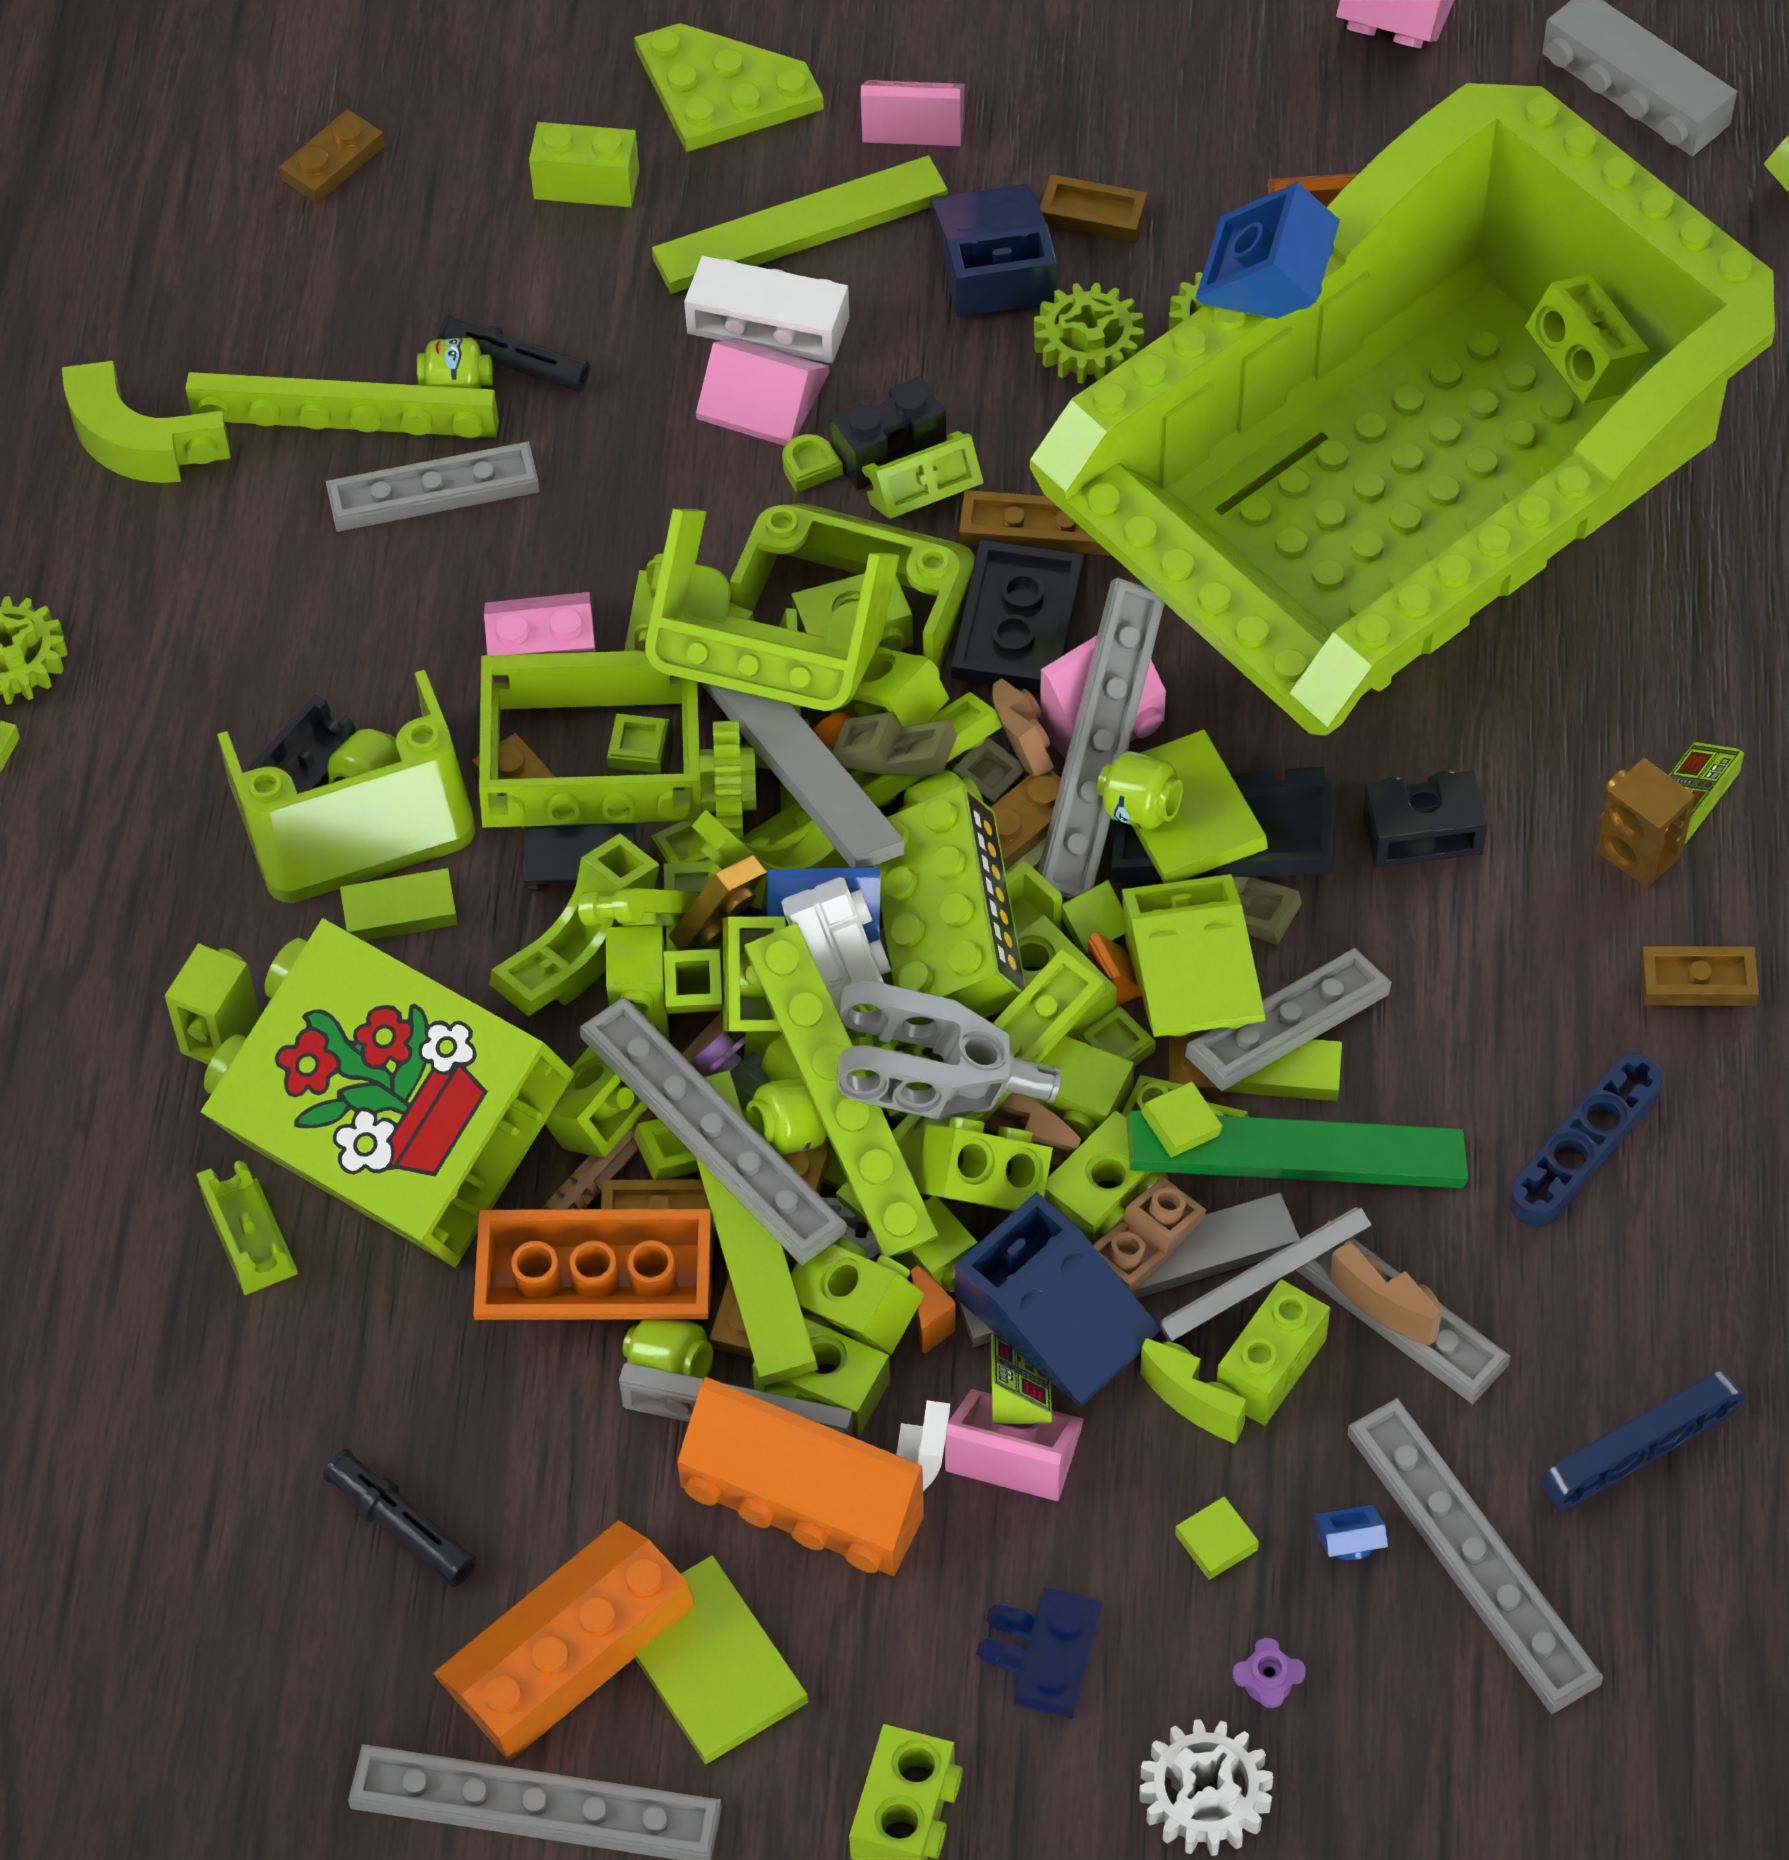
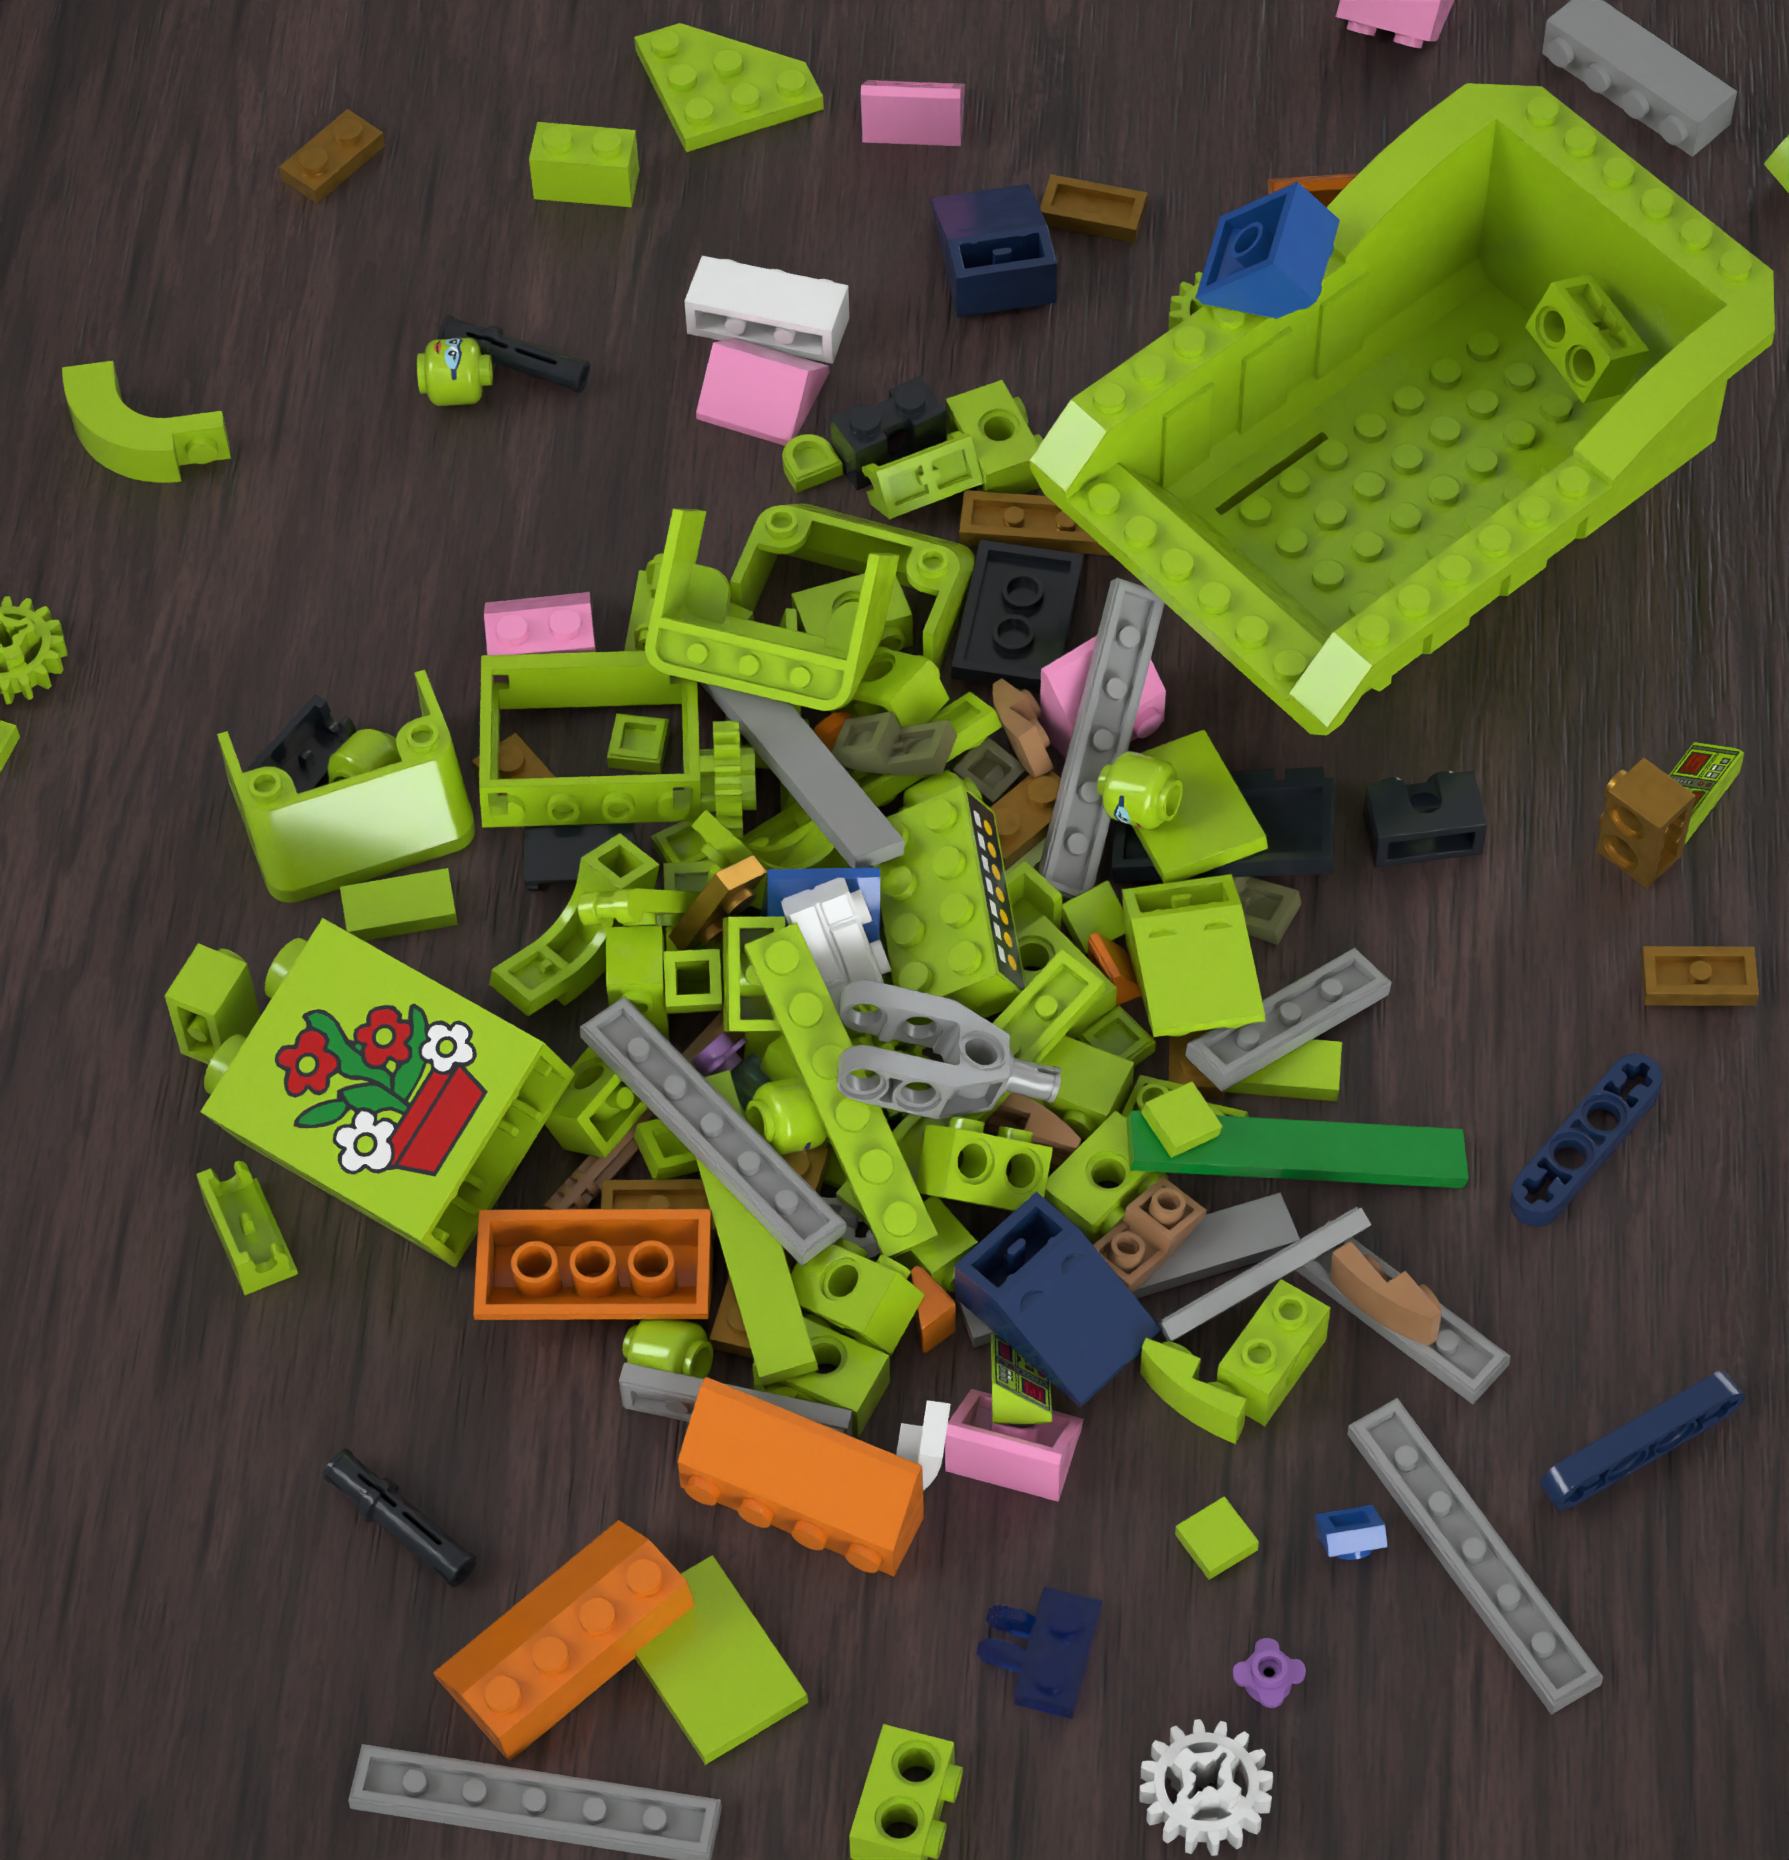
(345, 404): lime plate -> none
(432, 486): light grey tile -> none
(804, 221): lime tile -> none
(998, 435): none -> lime brick
(1087, 332): lime gear -> none

